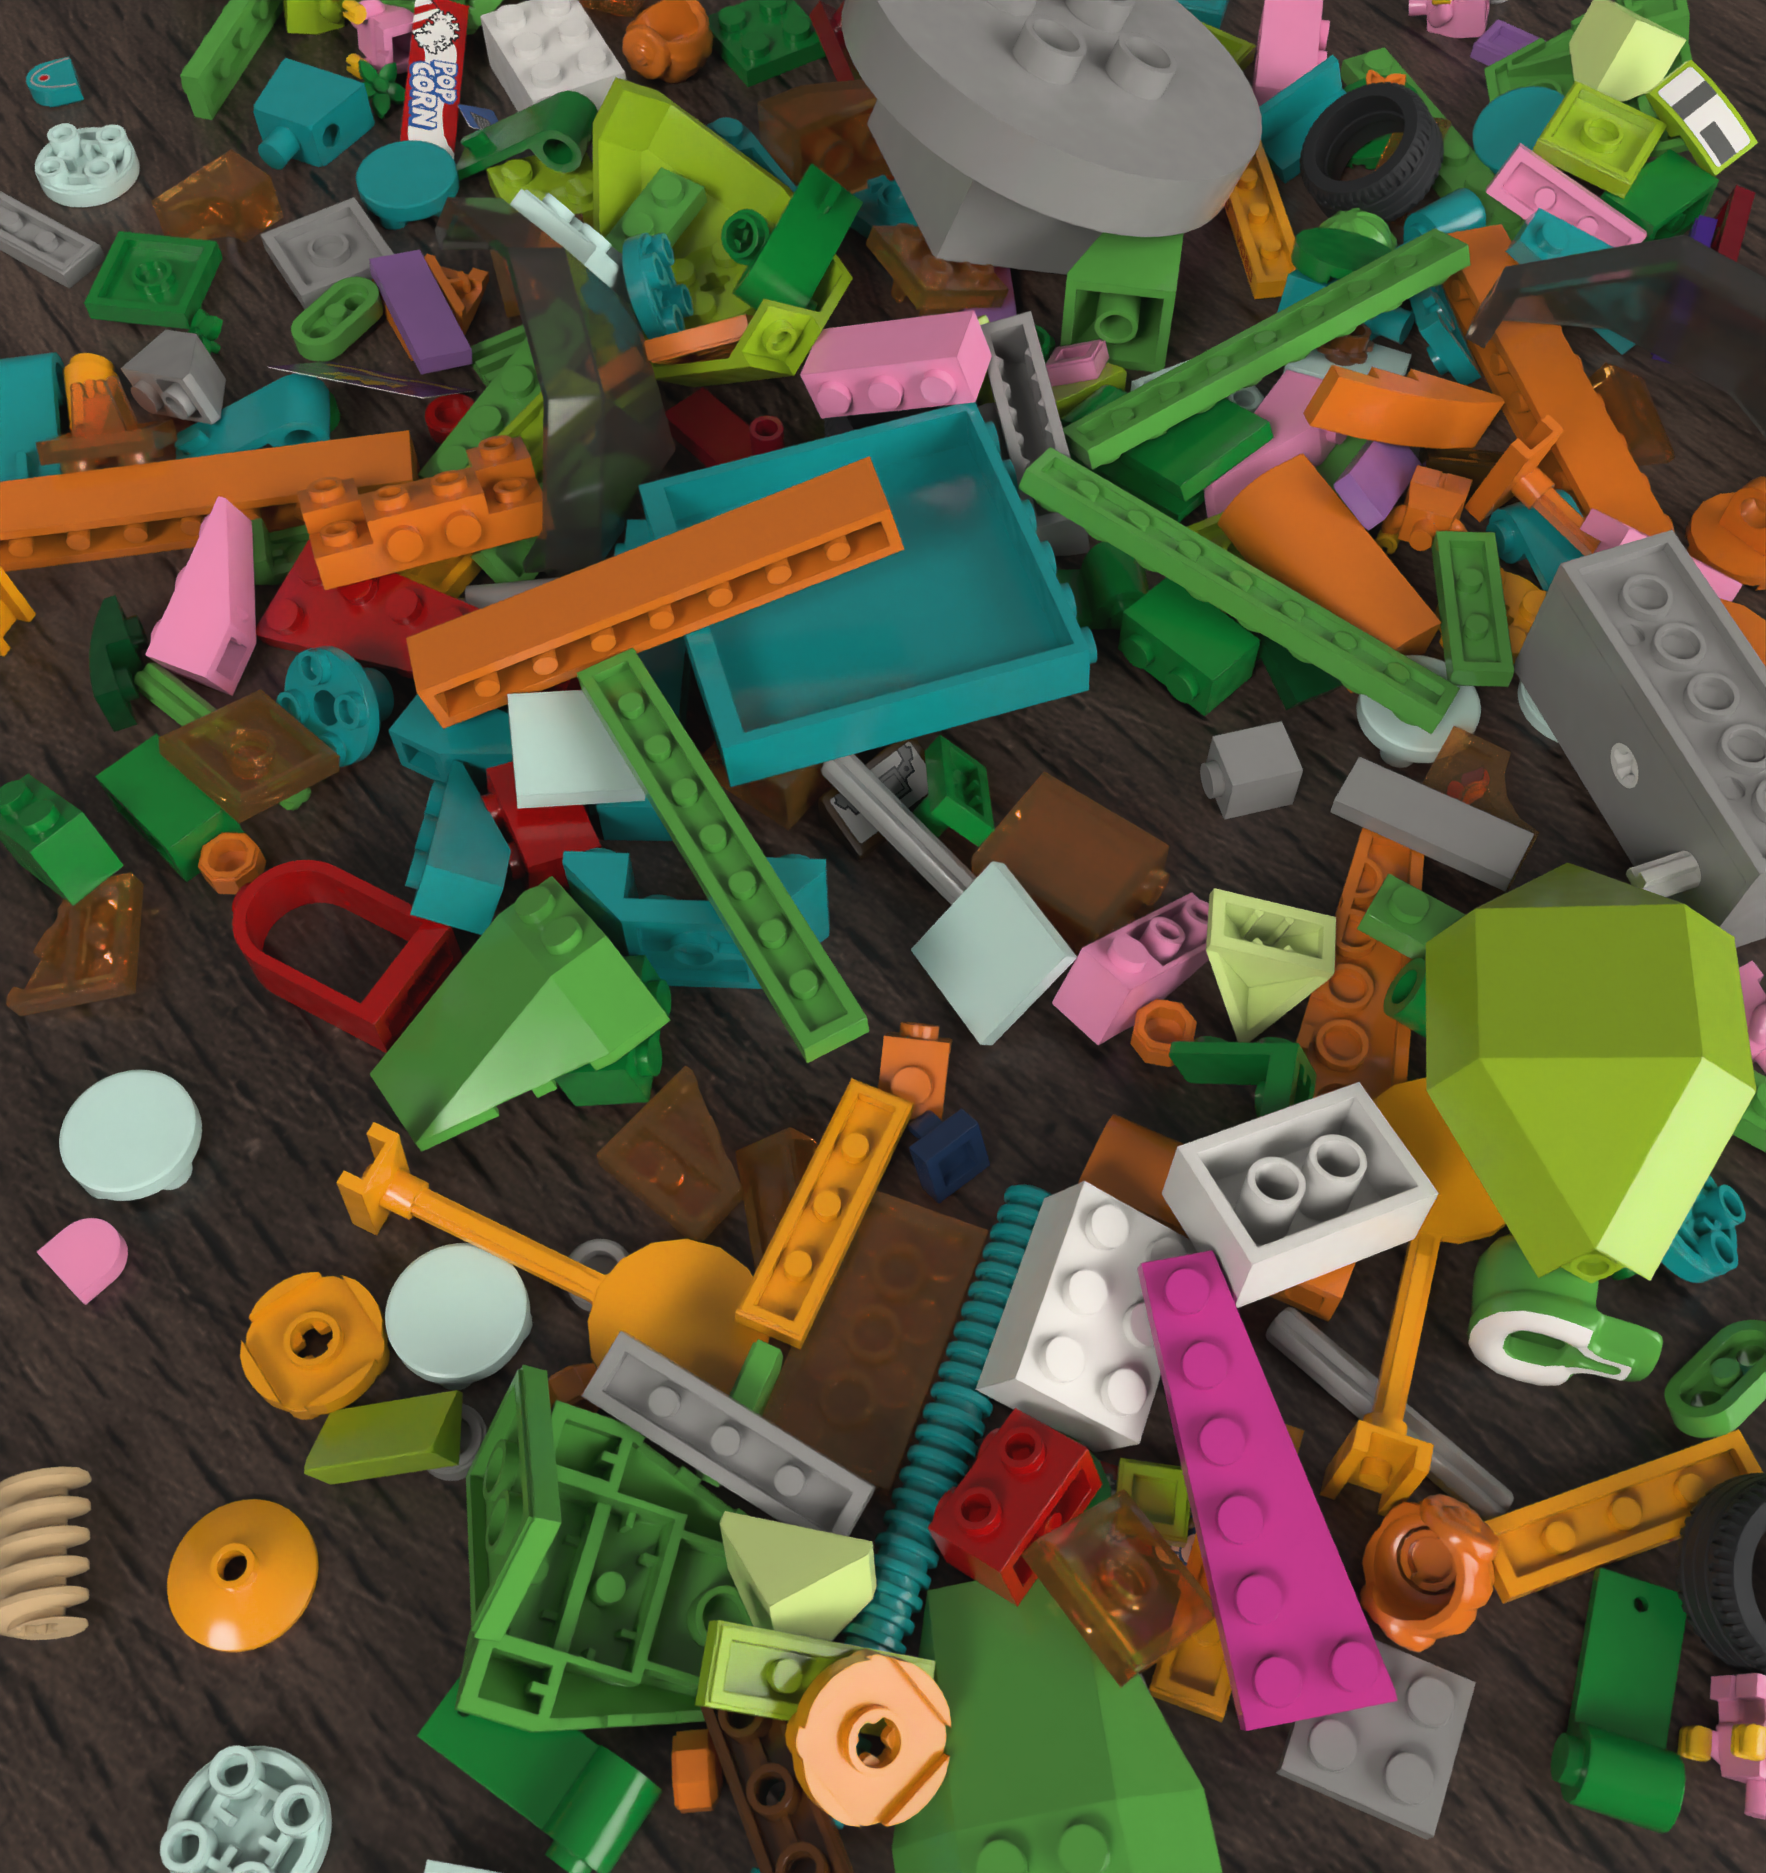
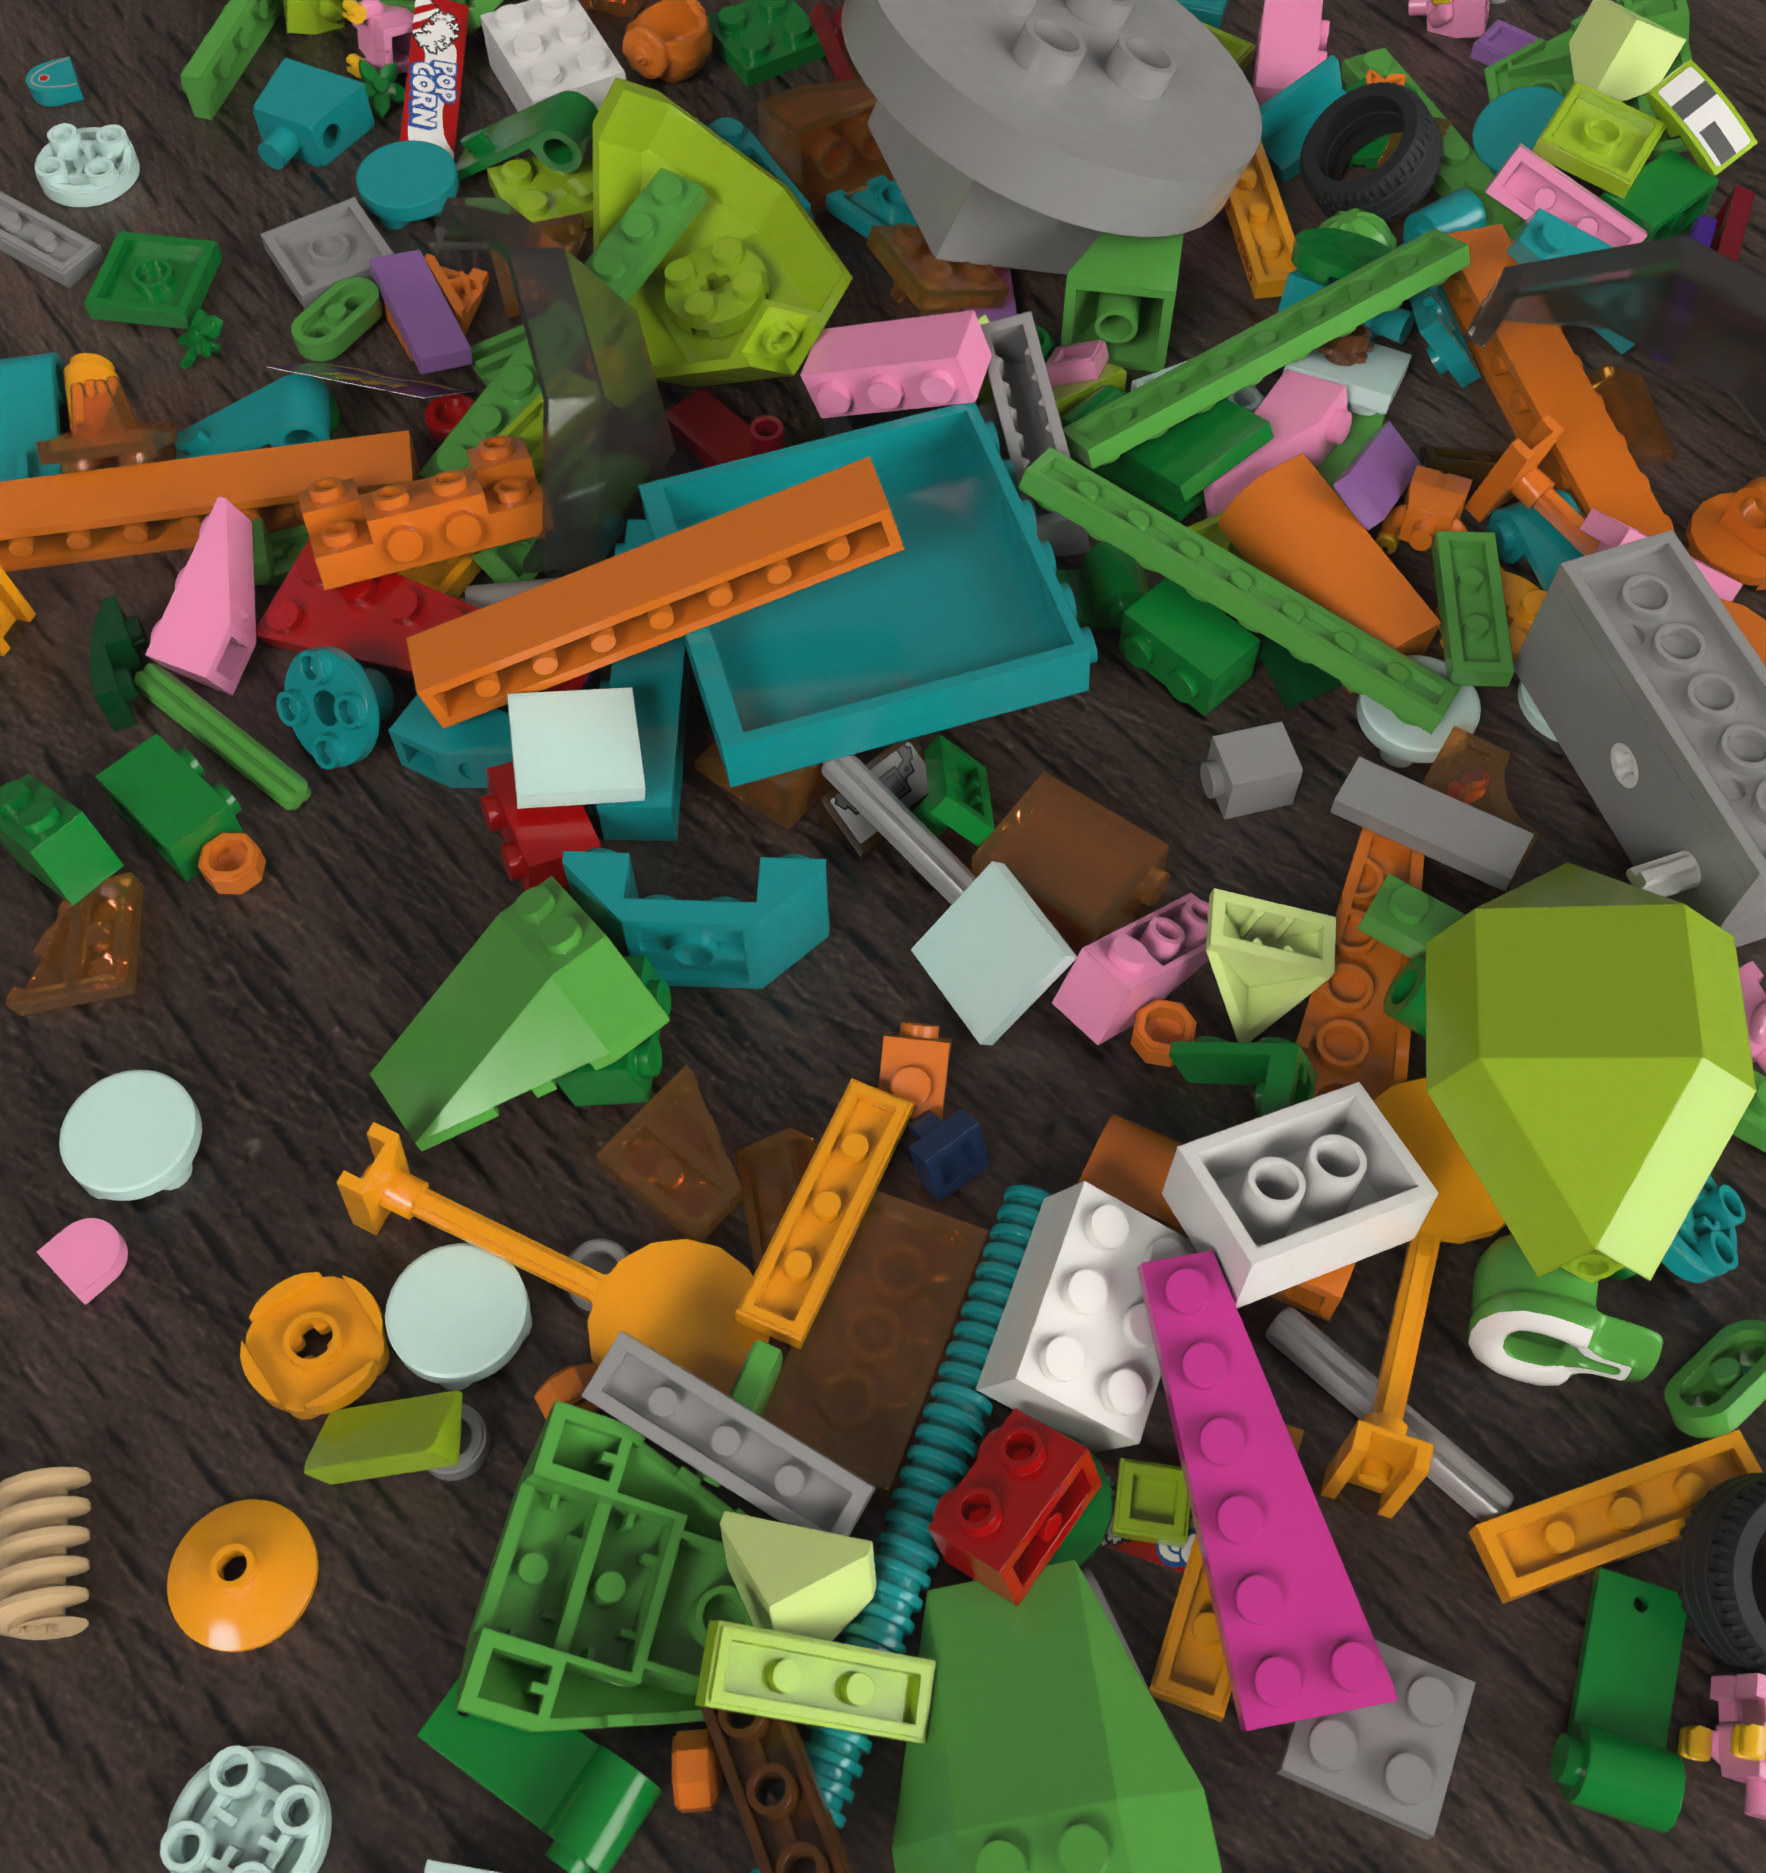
(177, 378): light grey slope -> none
(220, 201): clear orange arch -> none
(249, 755): clear orange plate -> none
(399, 992): red window -> none
(458, 857): teal slope -> none
(478, 117): blue sticker -> none
(511, 1503): bright green tile -> none
(575, 237): light aqua tile -> none
(652, 285): teal tile -> none
(698, 343): orange tile -> none
(724, 858): bright green plate -> none
(745, 235): green cone -> none
(800, 244): green door -> none
(826, 1736): light orange plate -> none
(1121, 1586): clear orange plate -> none
(1402, 409): orange slope -> none
(1428, 1571): orange hair -> none

